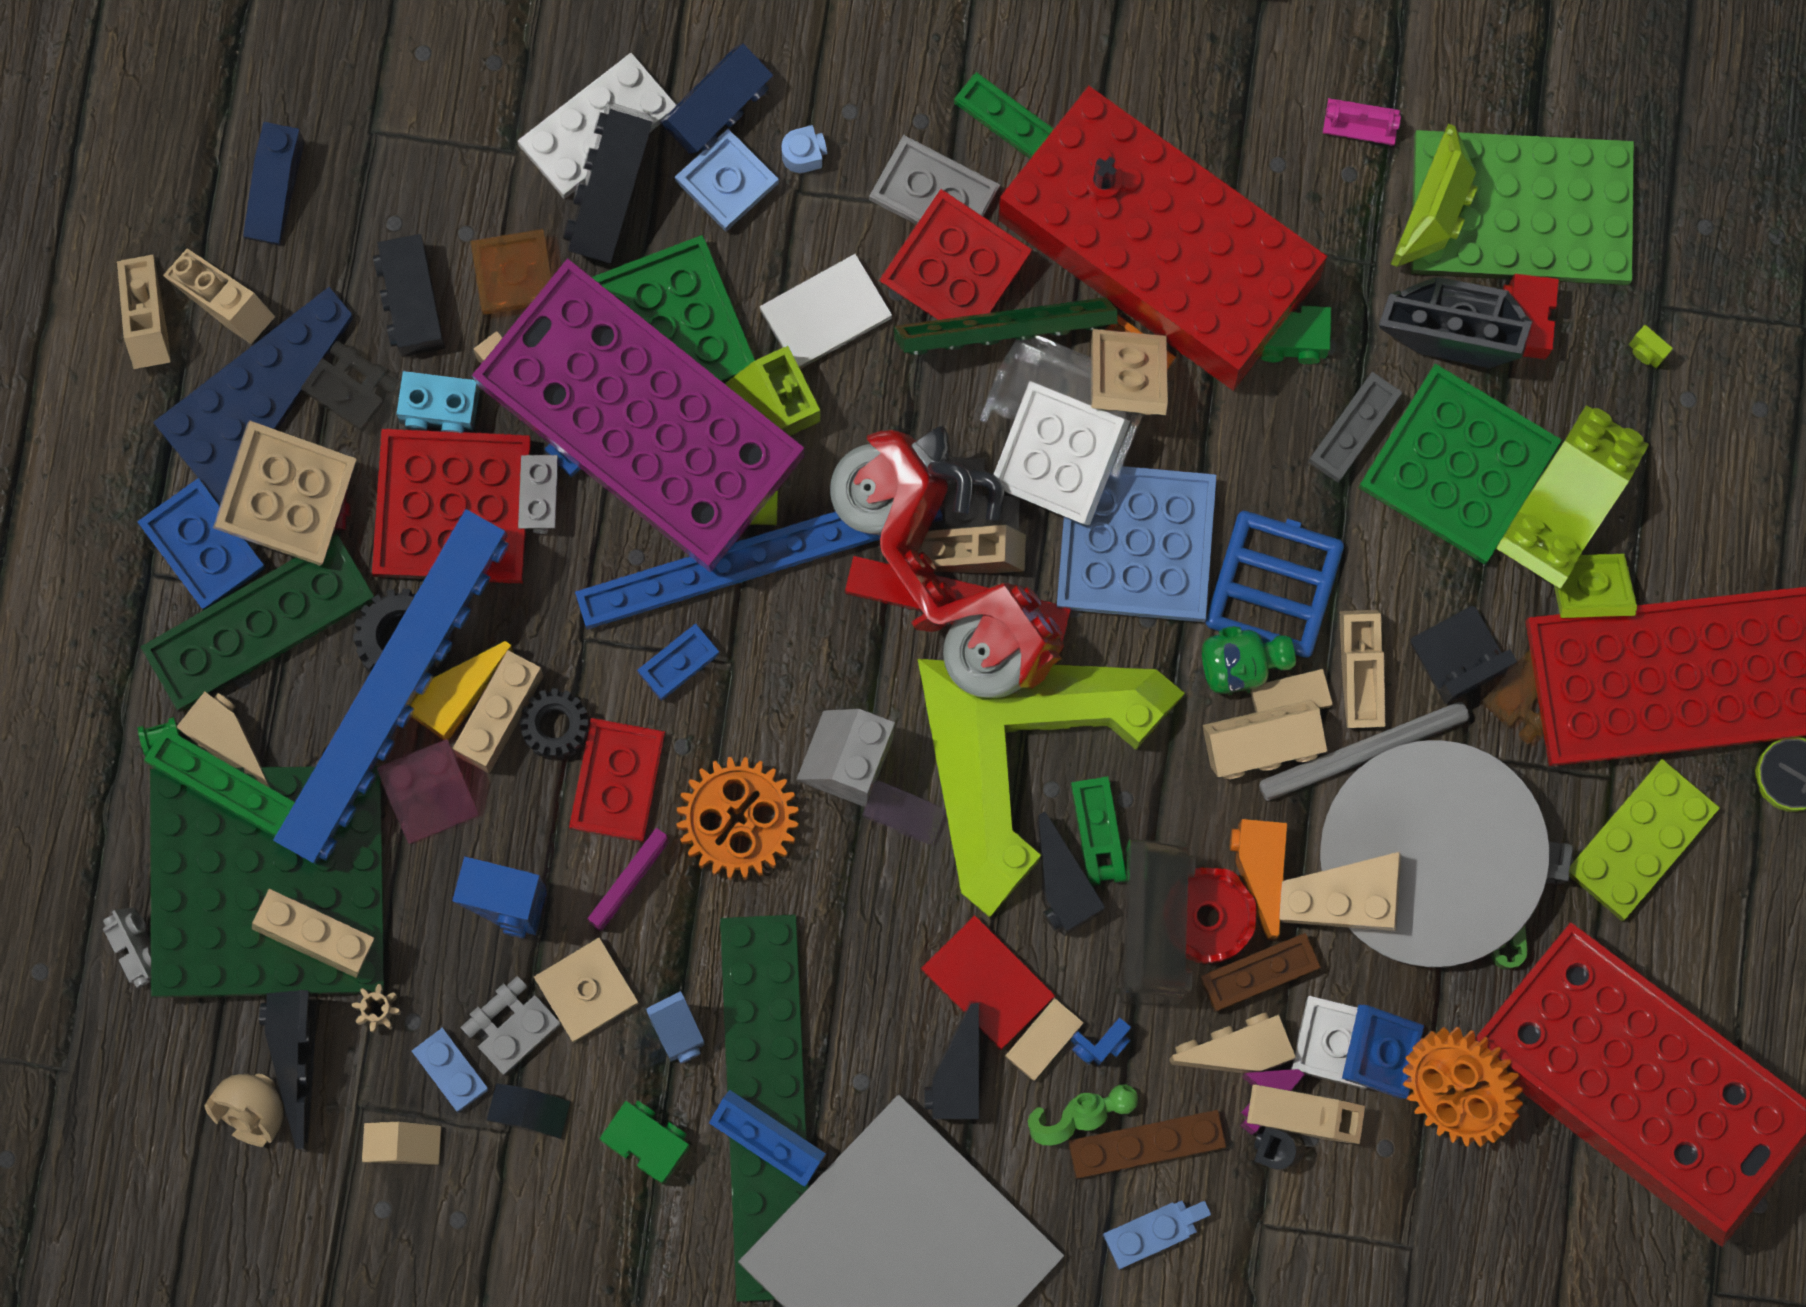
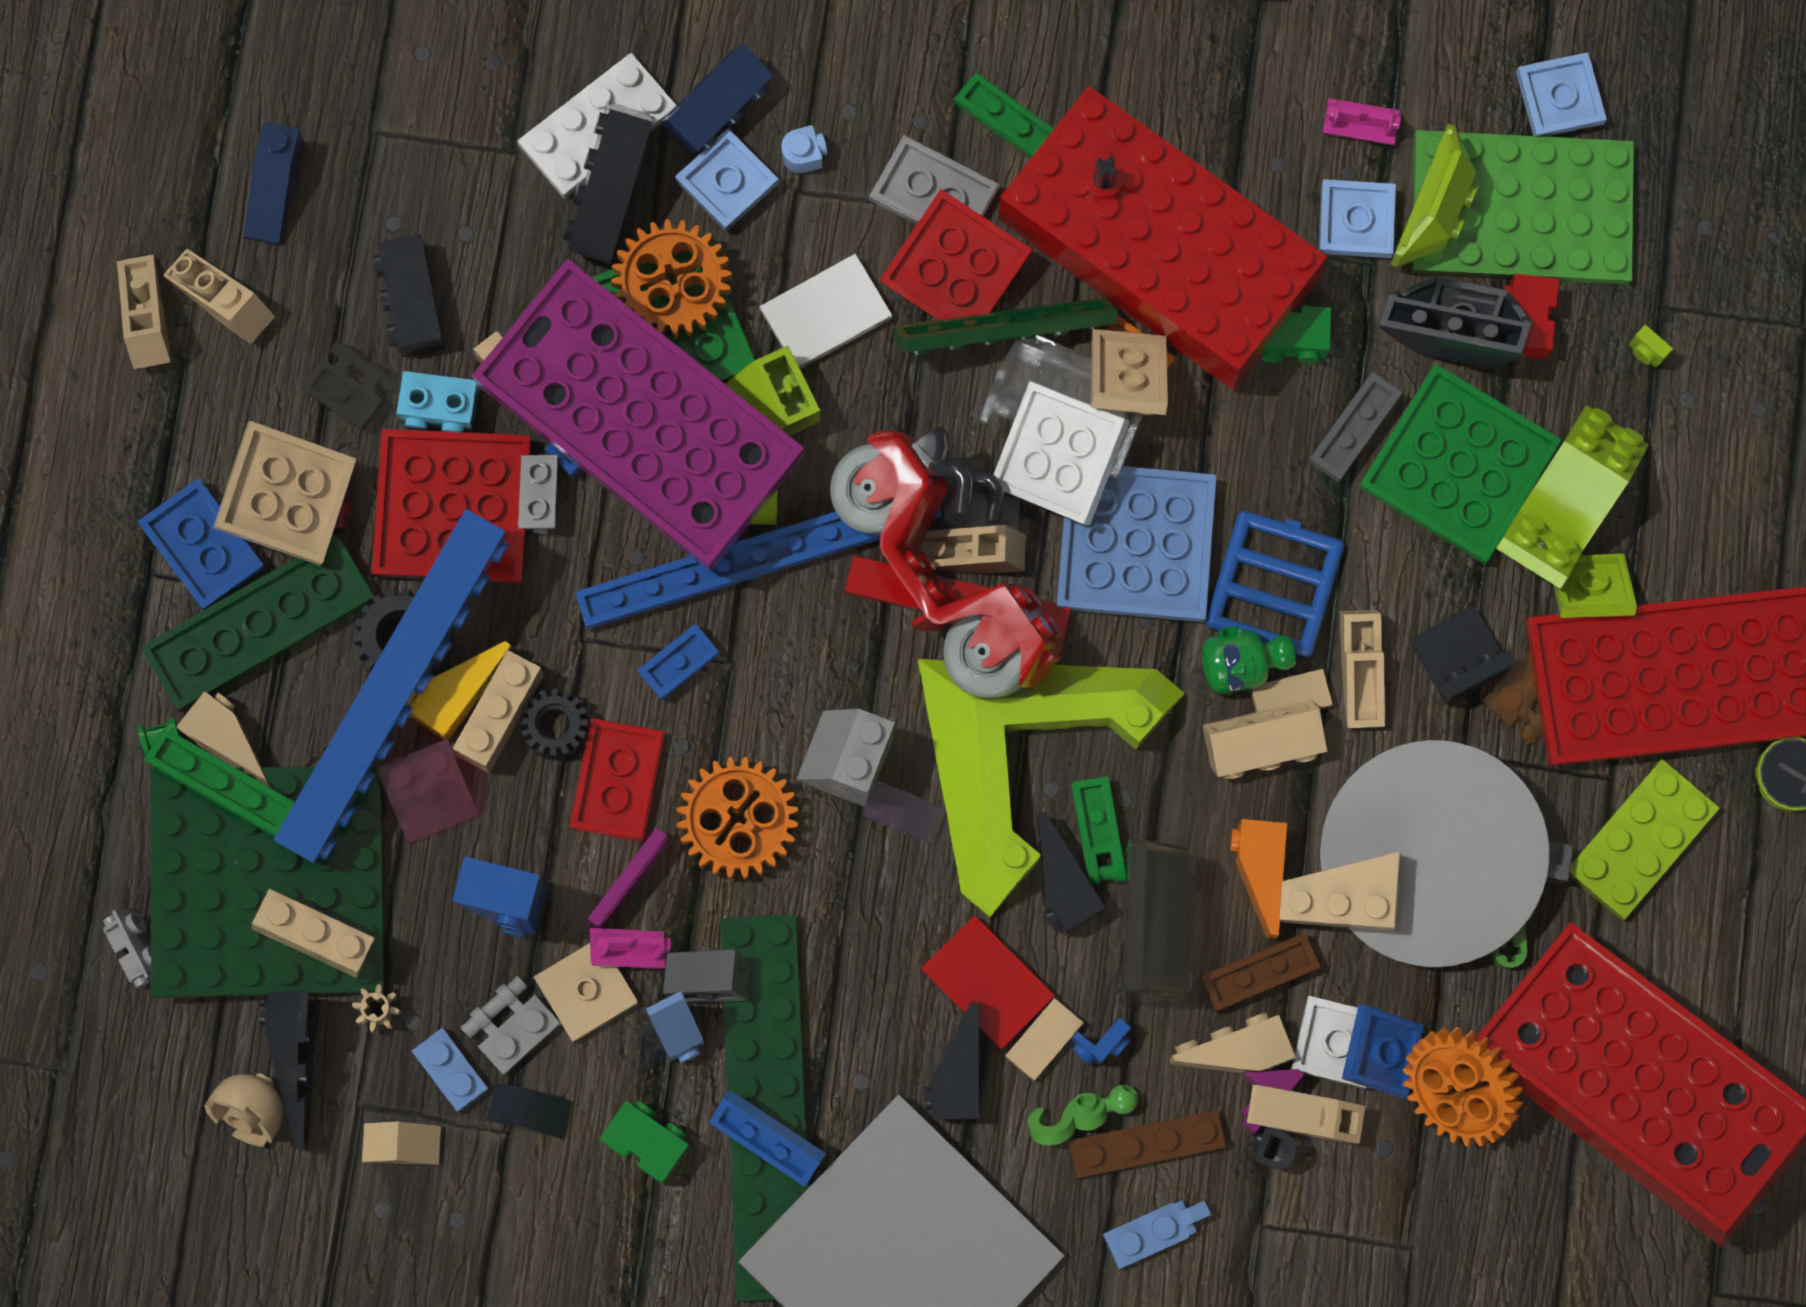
(254, 388): dark blue wing -> none
(510, 270): clear orange plate -> none
(628, 948): none -> dark pink hinge
(660, 249): none -> orange gear
(707, 976): none -> dark grey hinge
(1235, 911): red plate -> none
(1357, 218): none -> light blue plate
(1363, 751): light grey axle -> none
(1561, 95): none -> light blue plate

